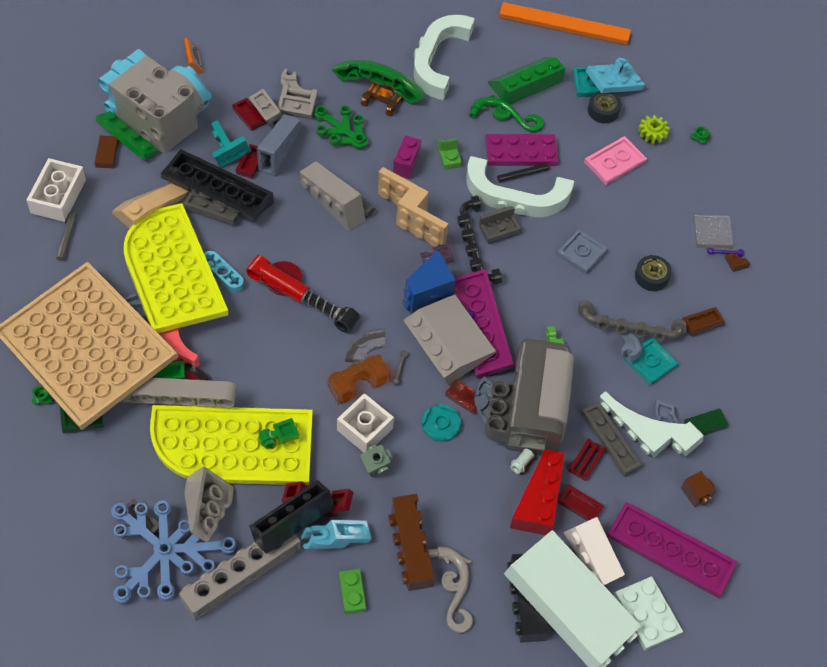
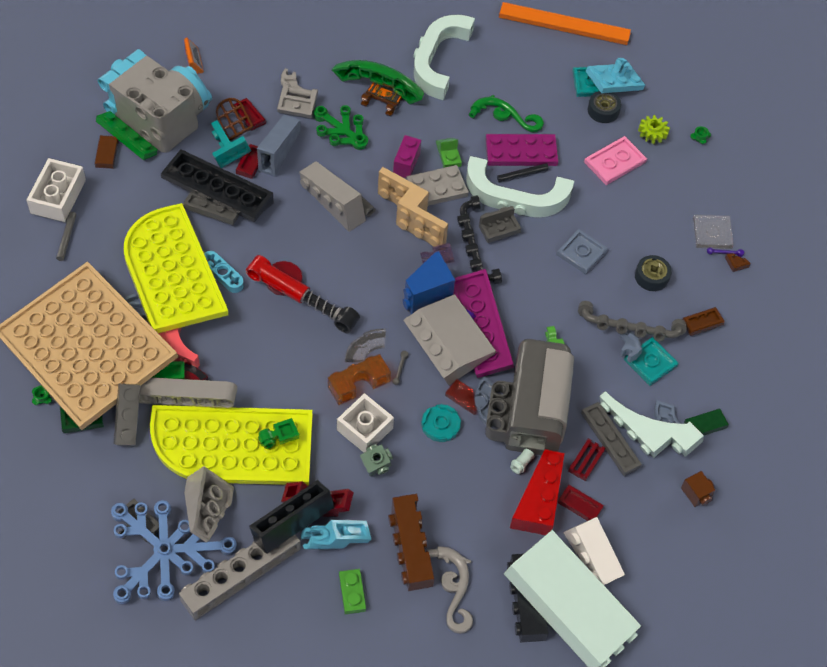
(126, 414): none -> dark grey plate
(140, 207): tan wedge -> none
(231, 124): none -> reddish brown window
(266, 107): light grey hinge -> none
(442, 184): none -> light grey plate
(528, 79): green slope -> none
(651, 611): light aqua plate -> none
(672, 549): magenta plate -> none

